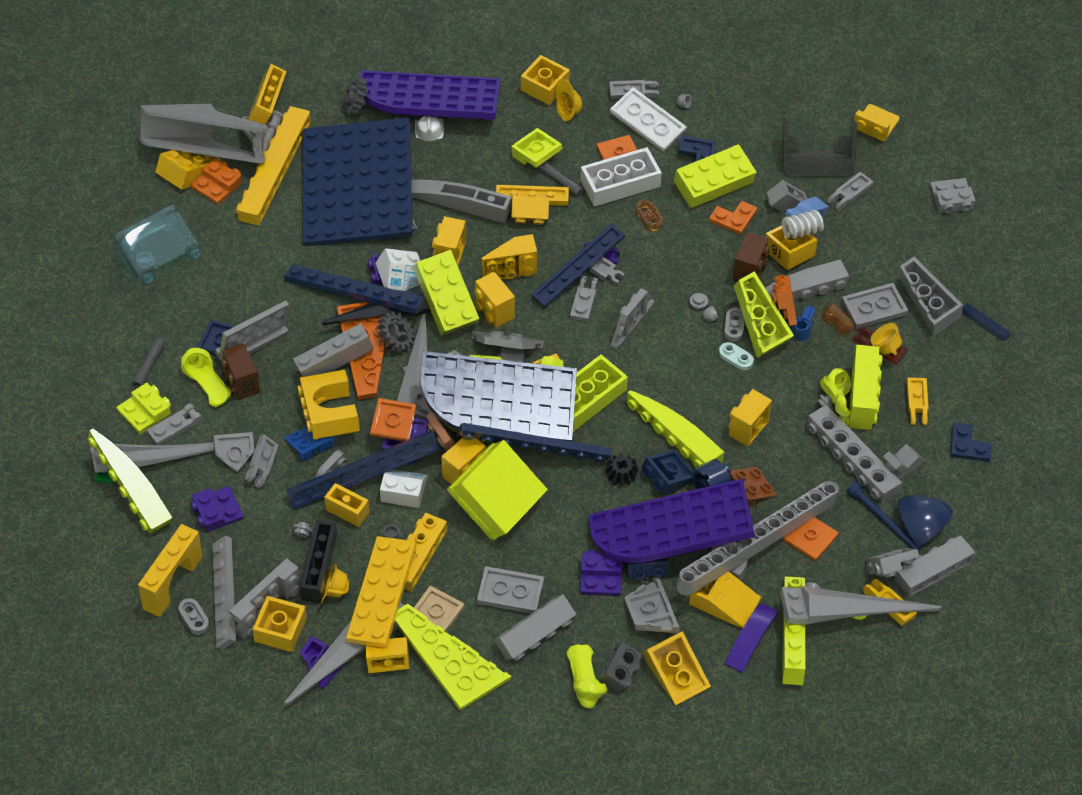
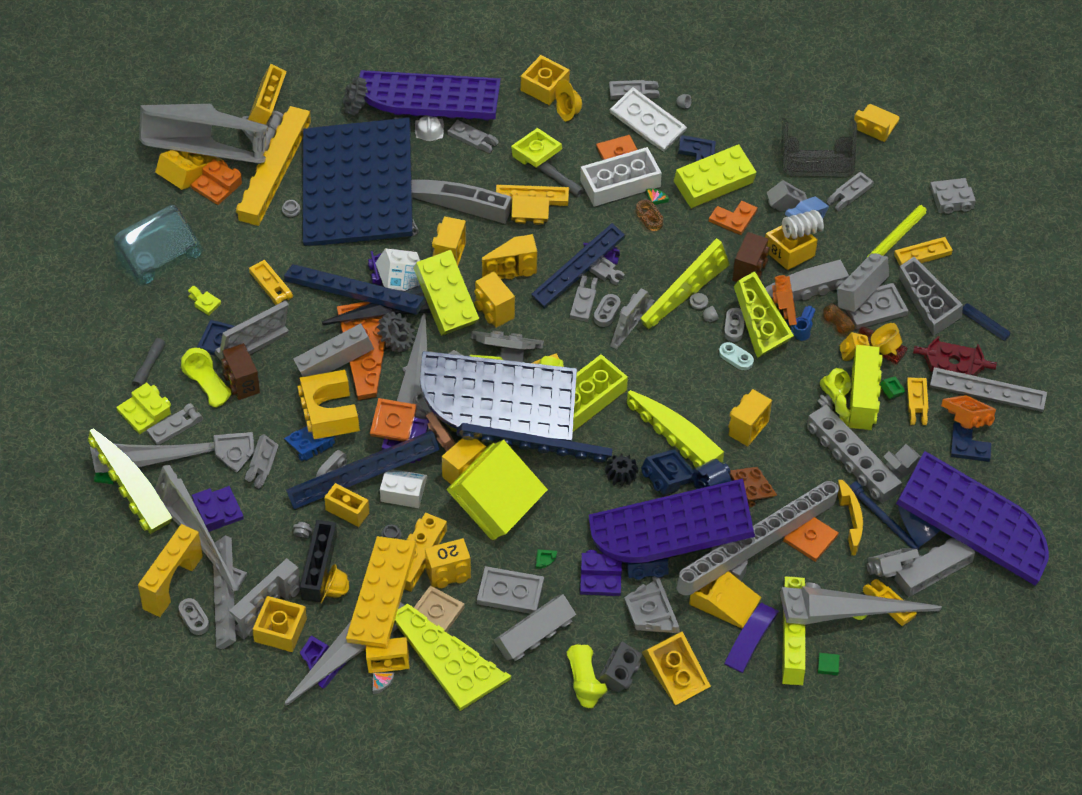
(183, 511): none -> light grey plate
(205, 302): none -> neon yellow plate
(239, 576): none -> light grey tile
(270, 282): none -> yellow plate
(291, 208): none -> light grey plate
(381, 681): none -> tile
(448, 563): none -> yellow brick
(472, 136): none -> light grey hinge
(545, 558): none -> green tile
(605, 311): none -> light grey plate
(657, 196): none -> tile
(699, 273): none -> neon yellow wing
(828, 664): none -> green tile
(847, 497): none -> yellow slope
(848, 346): none -> yellow bracket
(863, 282): none -> light grey brick
(892, 387): none -> green plate
(900, 231): none -> neon yellow axle
(924, 251): none -> yellow plate
(969, 411): none -> orange plate
(970, 359): none -> dark red plate
(976, 517): none -> dark purple plate
(988, 389): none -> light grey plate

